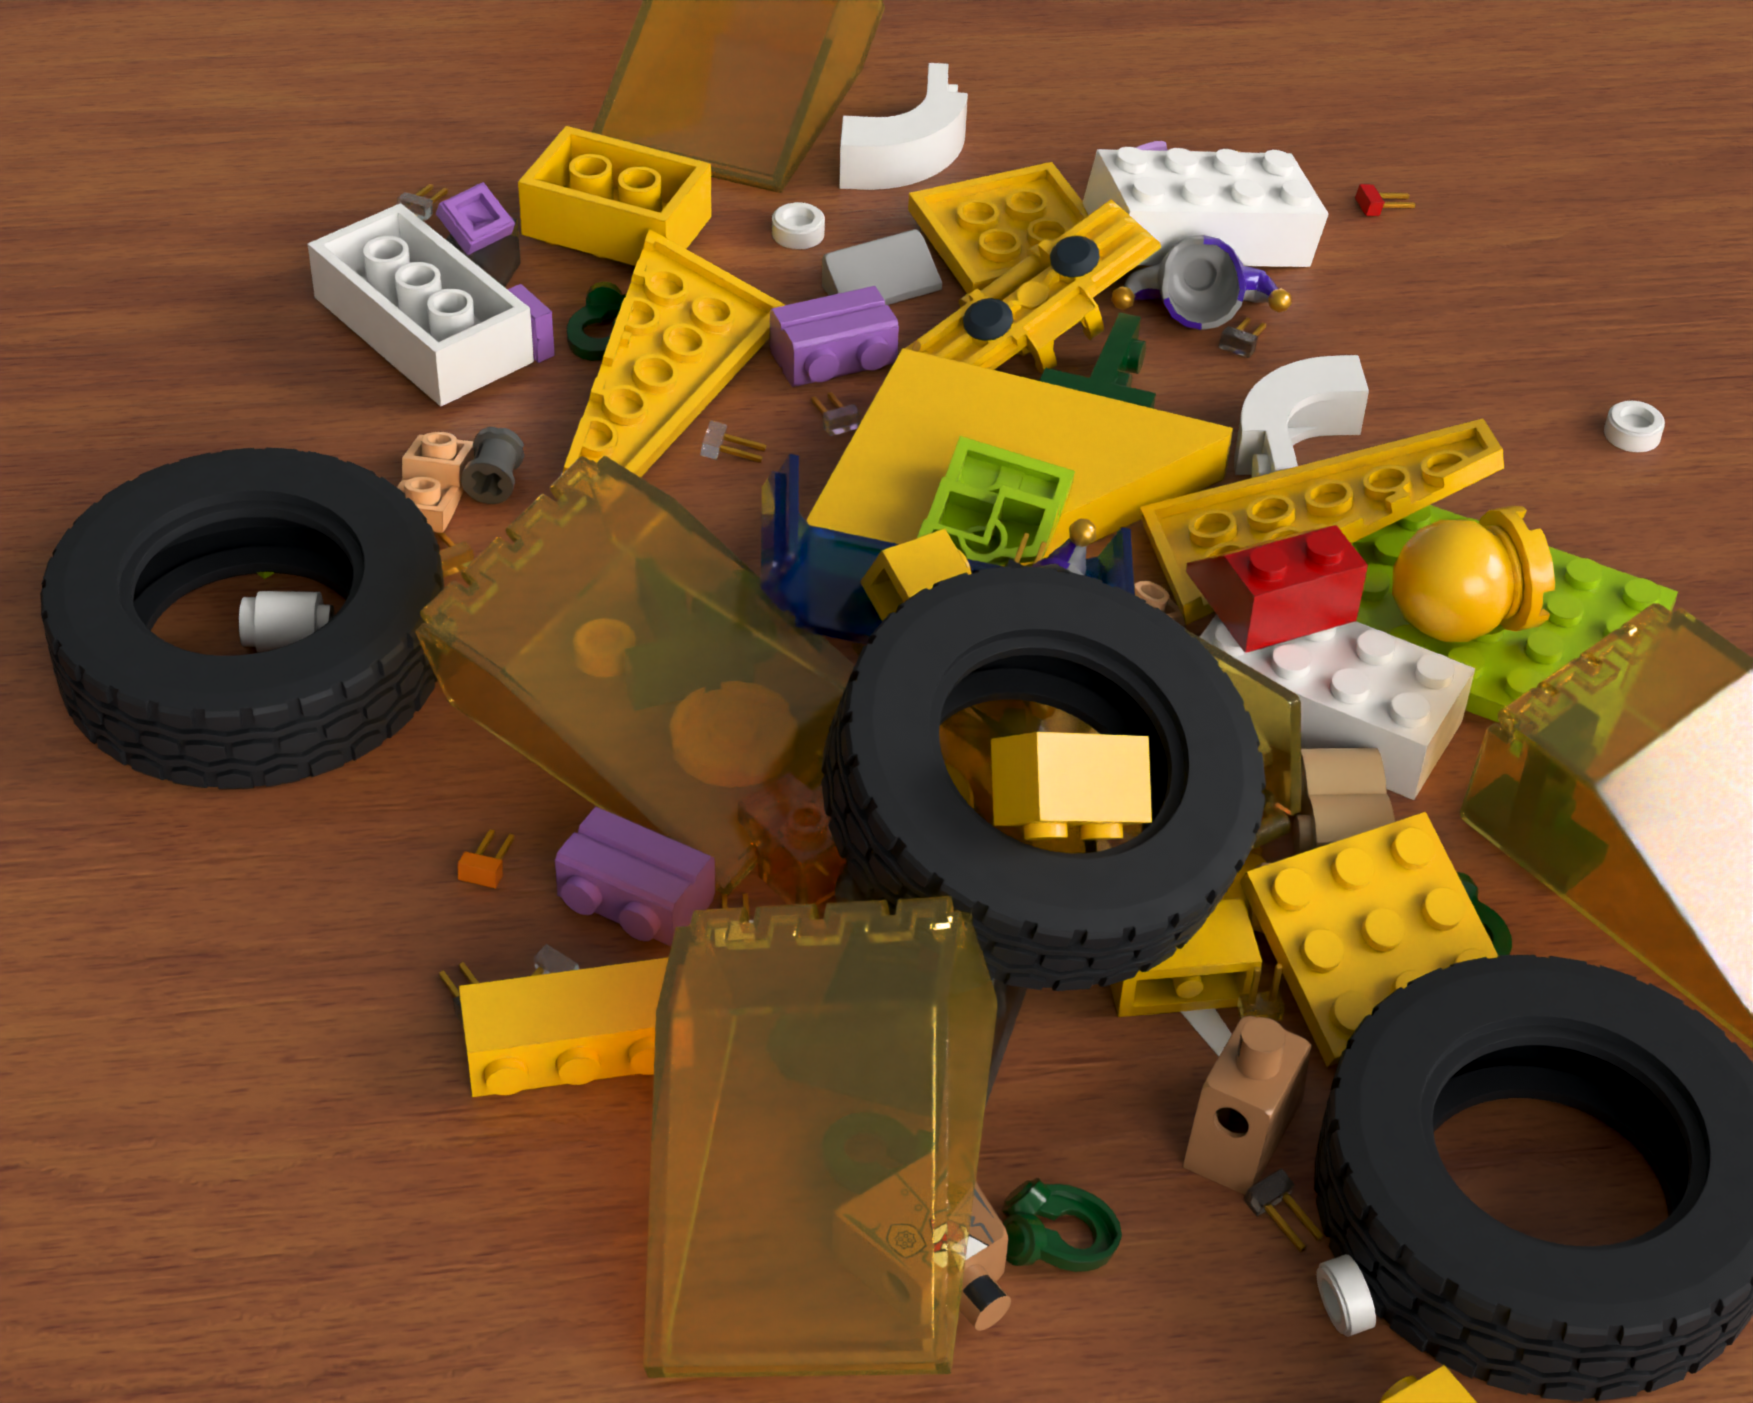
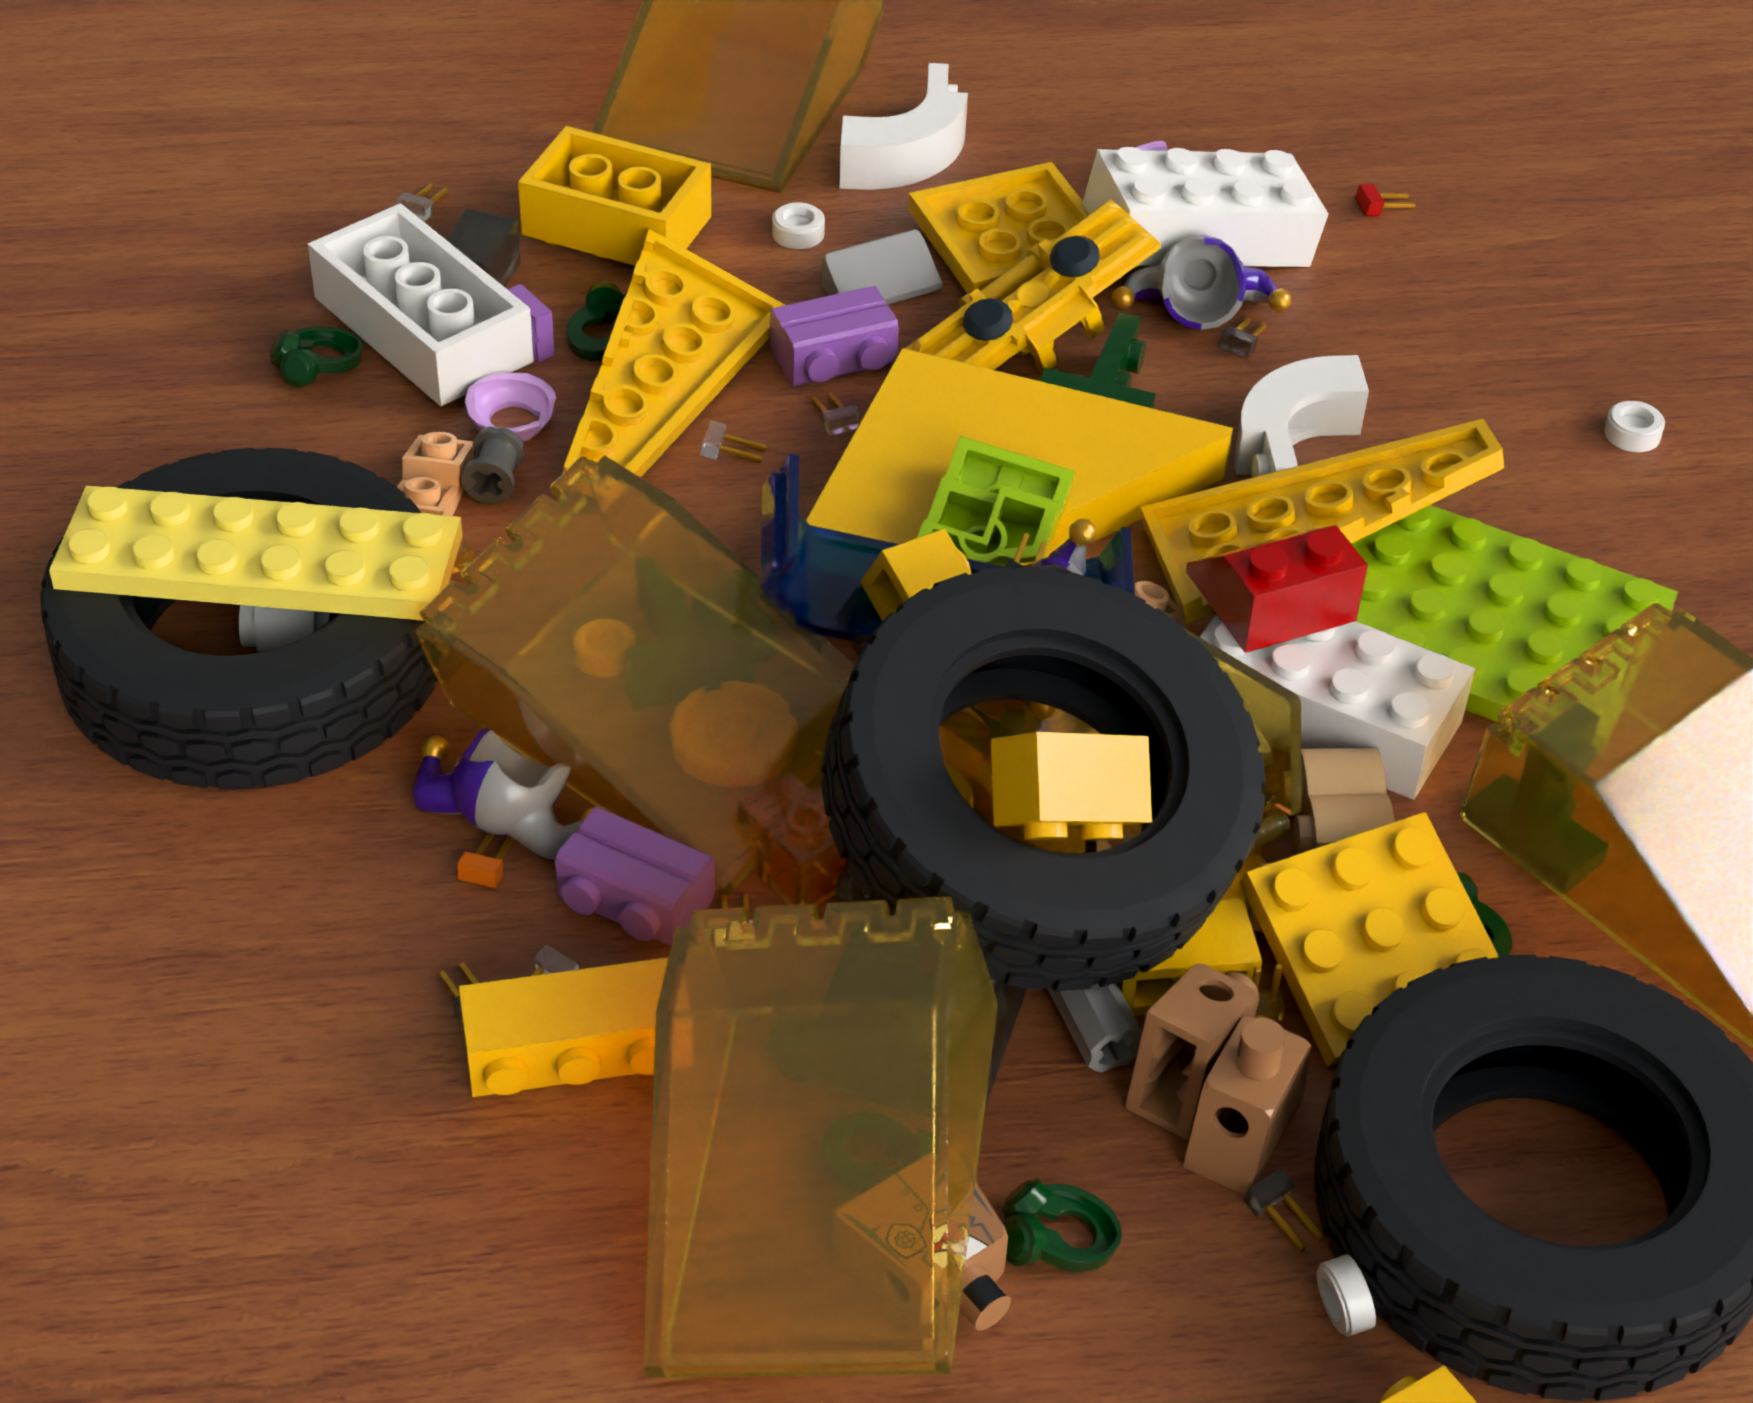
(256, 552): none -> light yellow plate
(301, 366): none -> dark green piece
(475, 218): medium lavender tile -> none
(496, 791): none -> light grey piece
(507, 391): none -> lavender piece
(1100, 1025): none -> light grey axle
(1187, 1020): none -> medium nougat torso
(1472, 576): yellow tile -> none

